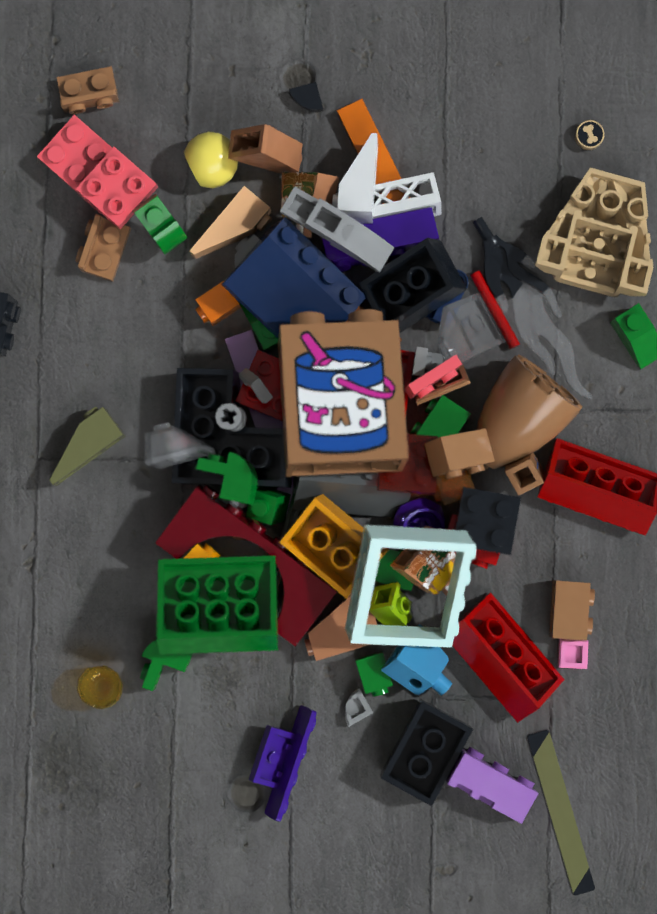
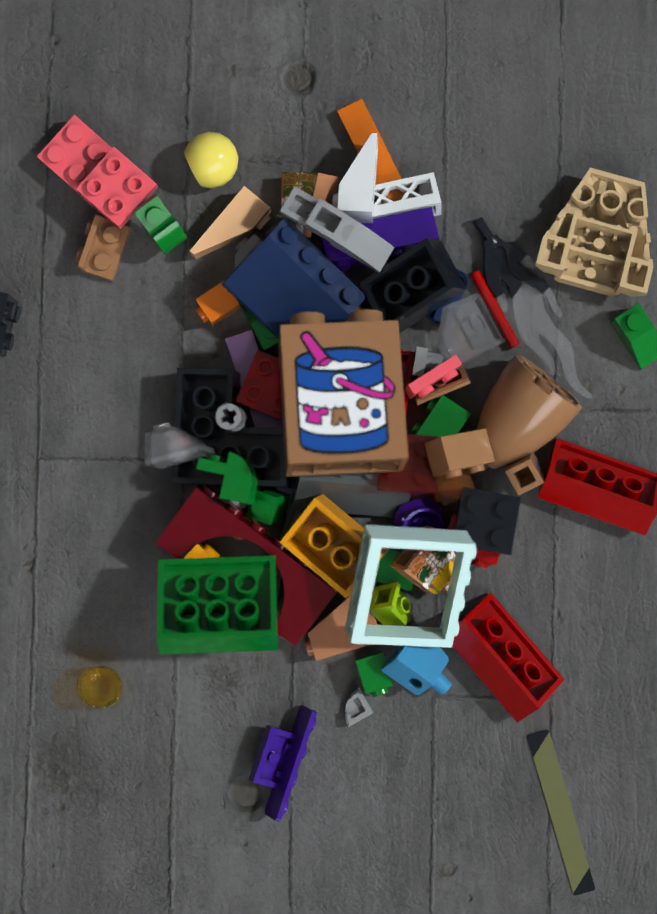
(88, 90): medium nougat bracket -> none
(89, 441): olive slope -> none
(152, 672): green brick -> none
(256, 385): light grey tile -> none
(265, 148): nougat slope -> none
(307, 97): black tile -> none
(426, 752): black brick -> none
(492, 784): medium lavender wedge -> none
(571, 610): medium nougat brick -> none
(572, 654): bright pink tile -> none
(589, 135): tile -> none

